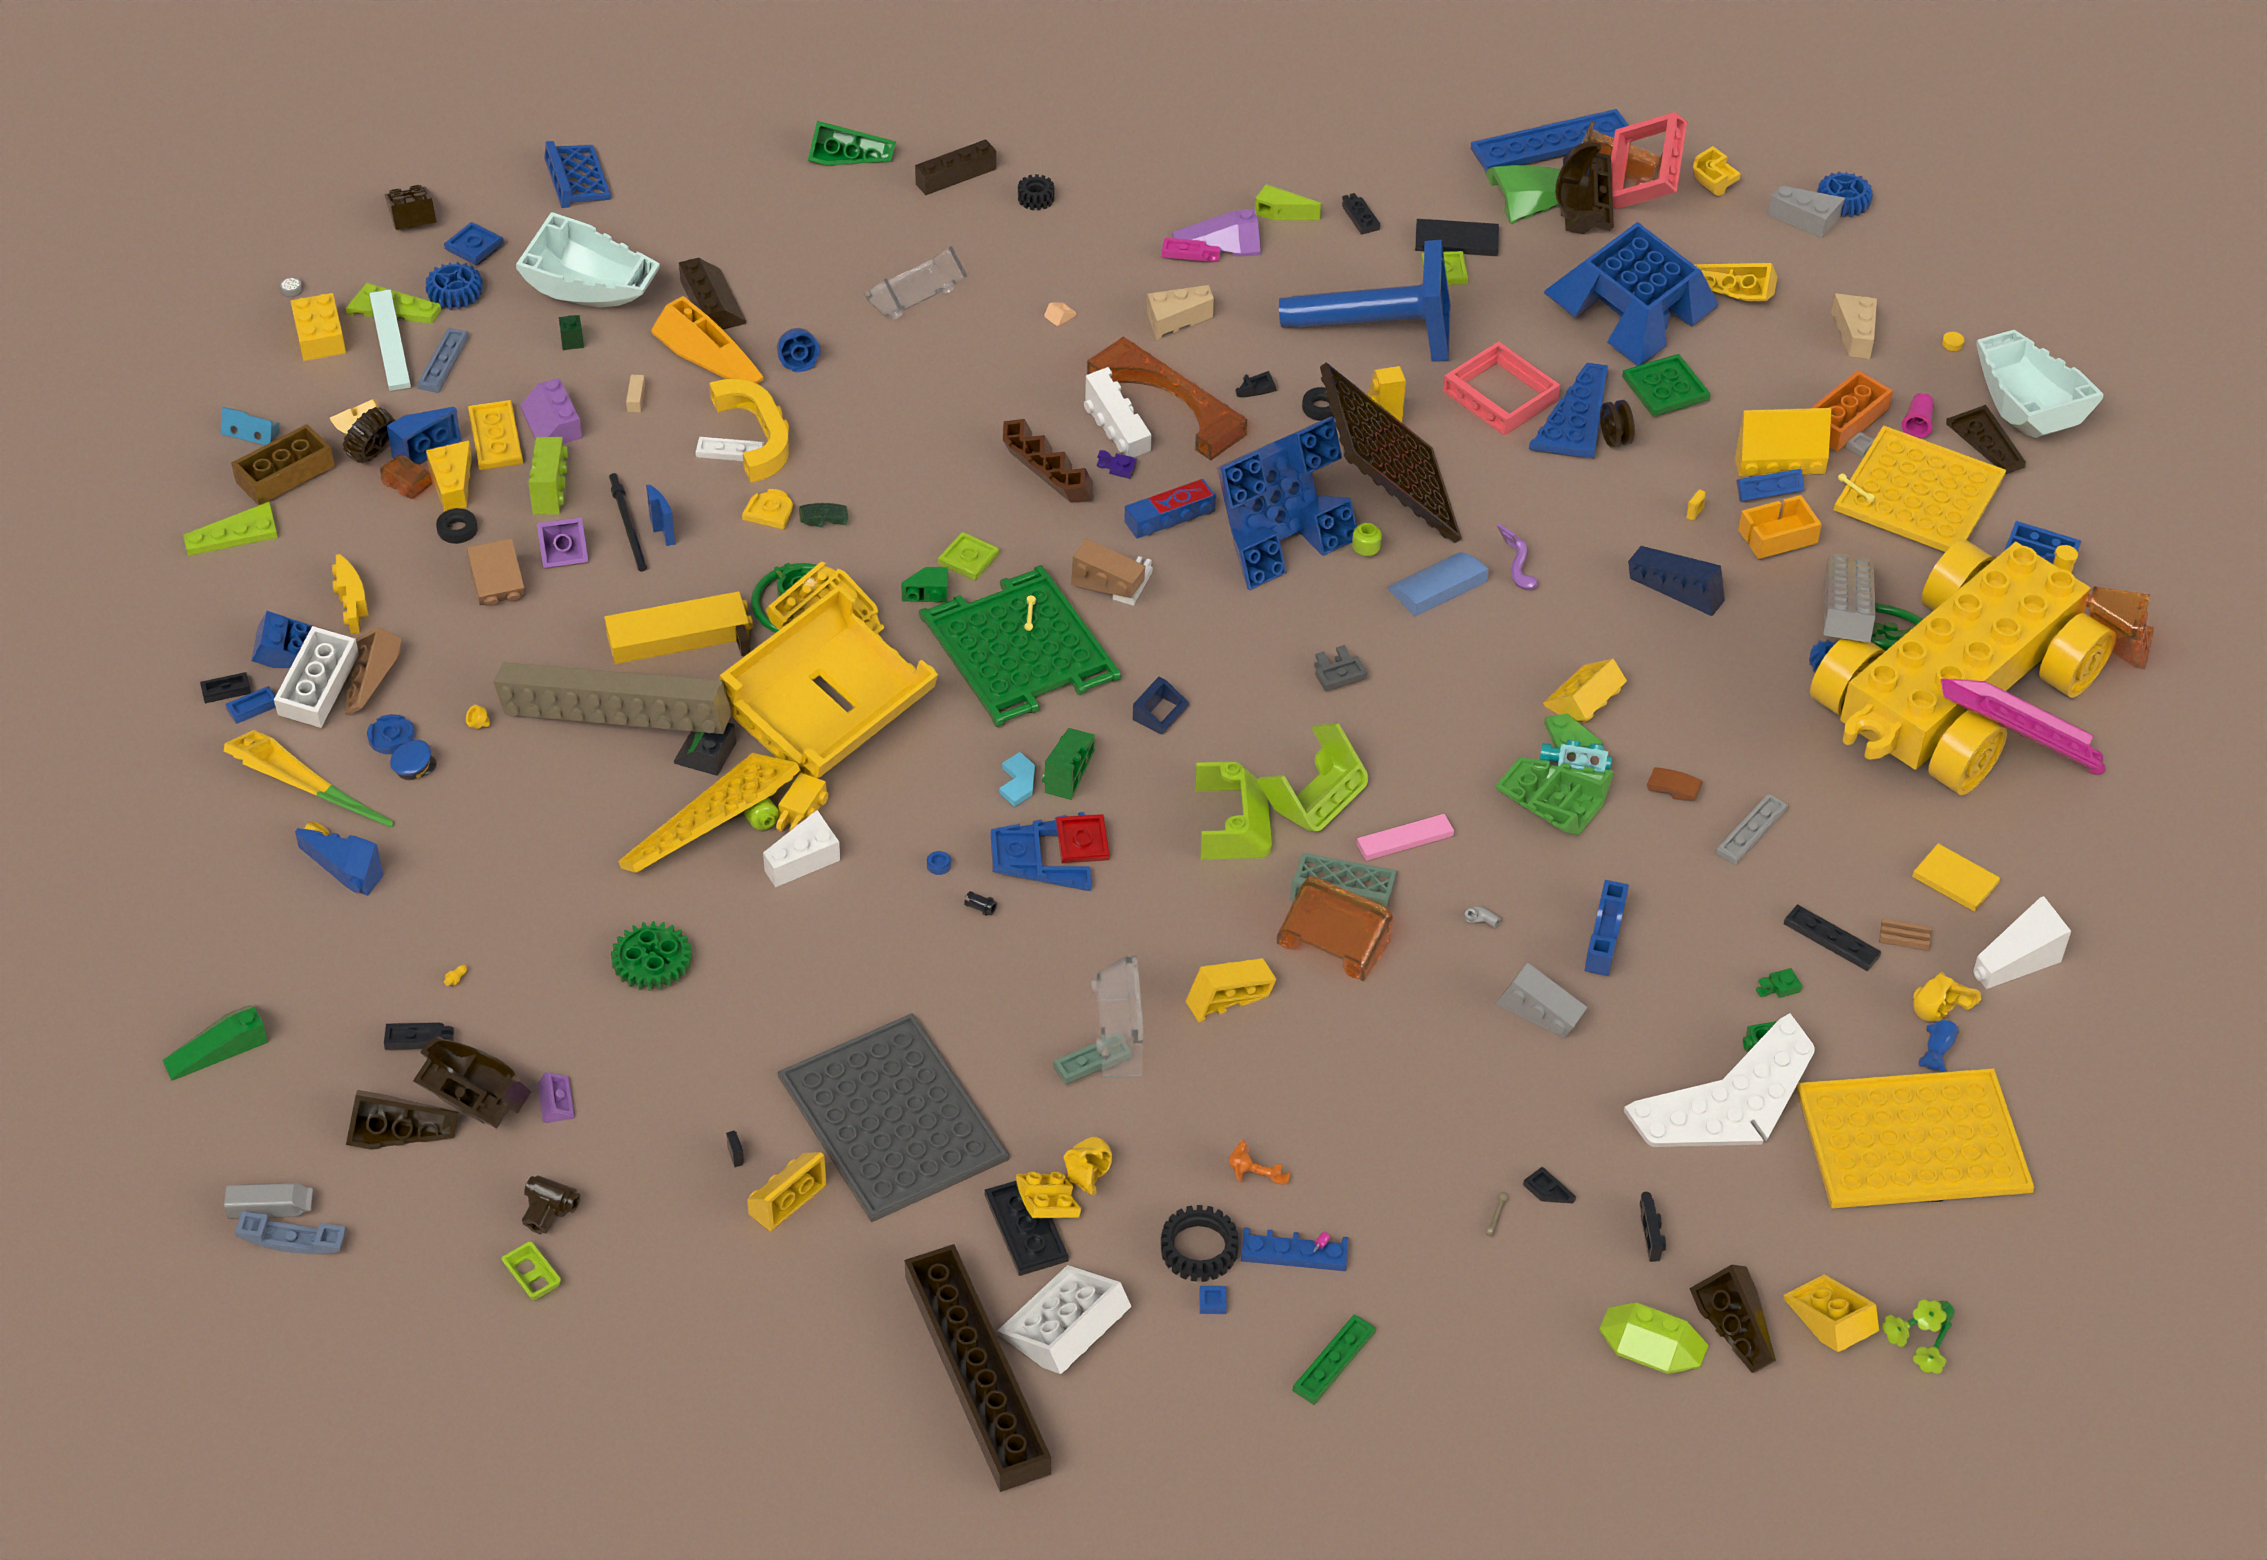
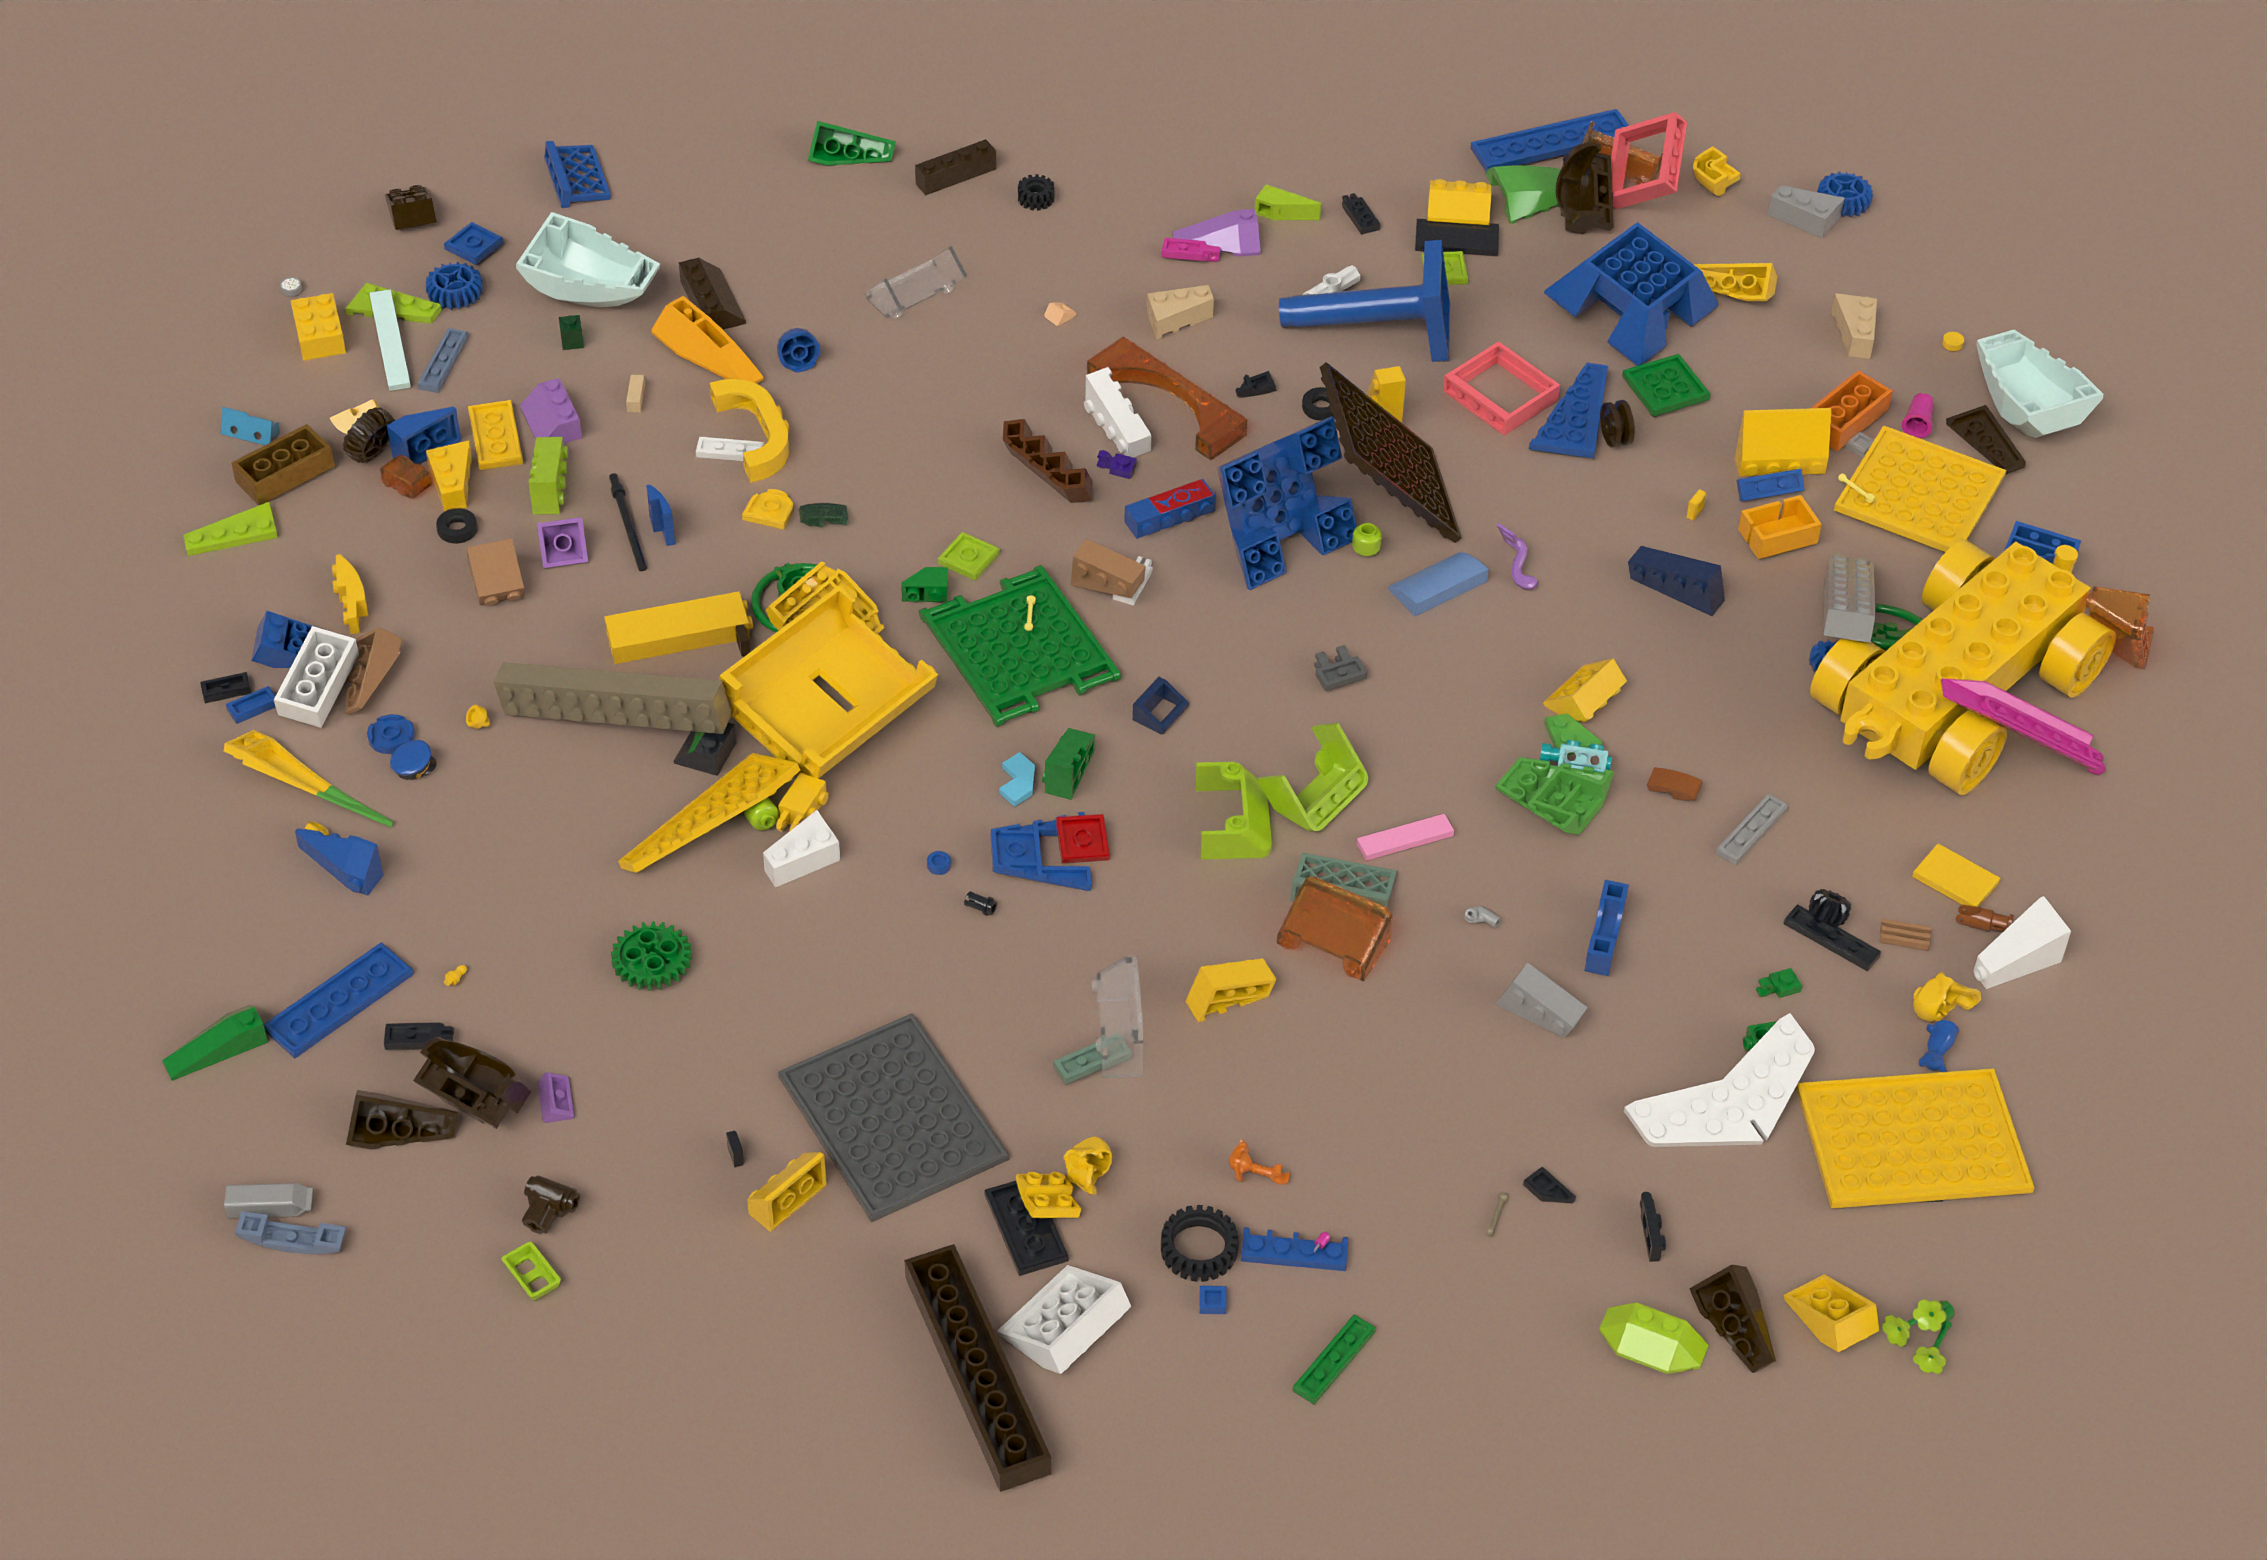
(338, 1000): none -> blue tile
(1336, 281): none -> white piece
(1459, 202): none -> yellow slope
(1829, 907): none -> black gear
(1983, 918): none -> dark orange piece

